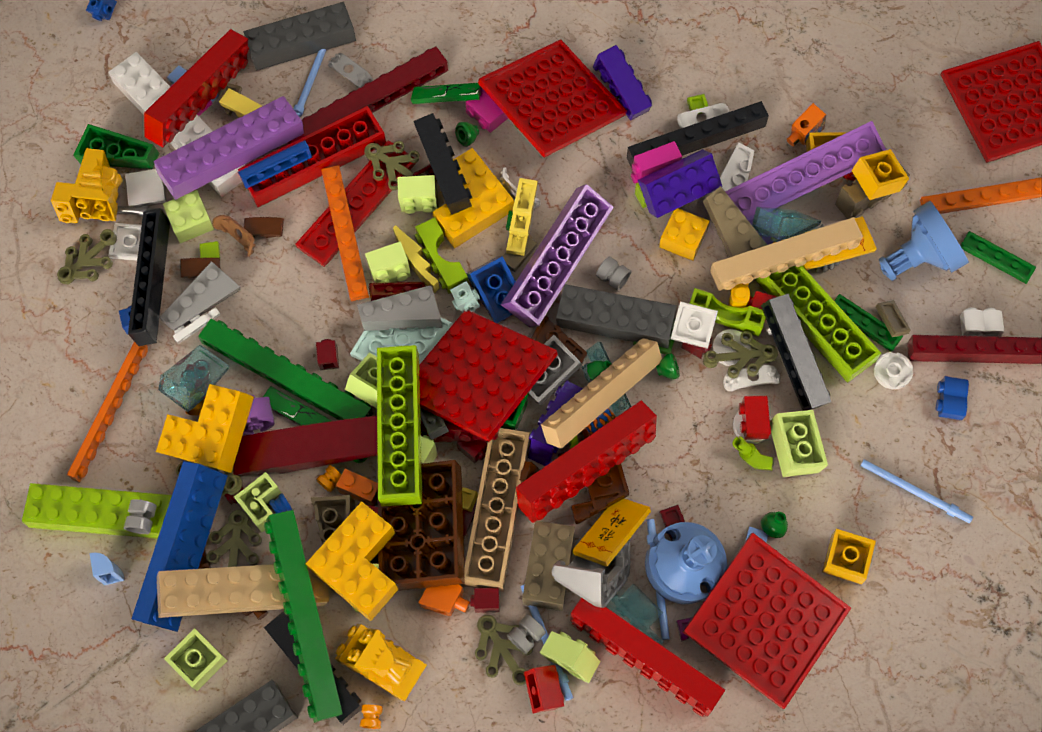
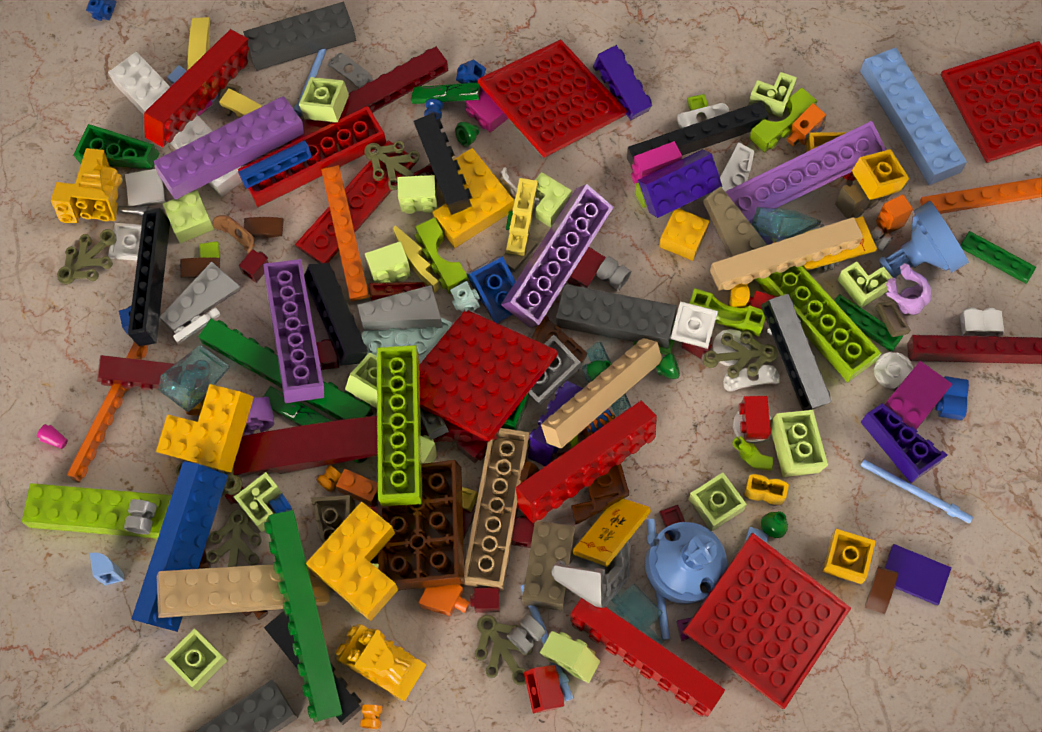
(51, 436): none -> dark pink cone
(130, 372): none -> dark red brick
(198, 40): none -> light yellow slope
(253, 266): none -> dark red brick
(293, 331): none -> medium lavender brick
(324, 99): none -> yellowish green brick
(335, 314): none -> black brick
(434, 106): none -> blue wheel
(470, 72): none -> blue brick
(522, 532): none -> dark red brick
(552, 198): none -> yellowish green brick
(586, 268): none -> dark red hinge
(717, 501): none -> yellowish green brick
(768, 133): none -> lime arch
(771, 491): none -> yellow brick
(774, 97): none -> yellowish green brick
(860, 286): none -> yellowish green brick
(880, 238): none -> light grey wheel
(881, 590): none -> reddish brown slope
(894, 214): none -> orange brick
(902, 443): none -> dark purple wedge
(911, 299): none -> lavender hair
(913, 116): none -> light blue brick
(918, 395): none -> magenta slope
(918, 574): none -> dark purple tile

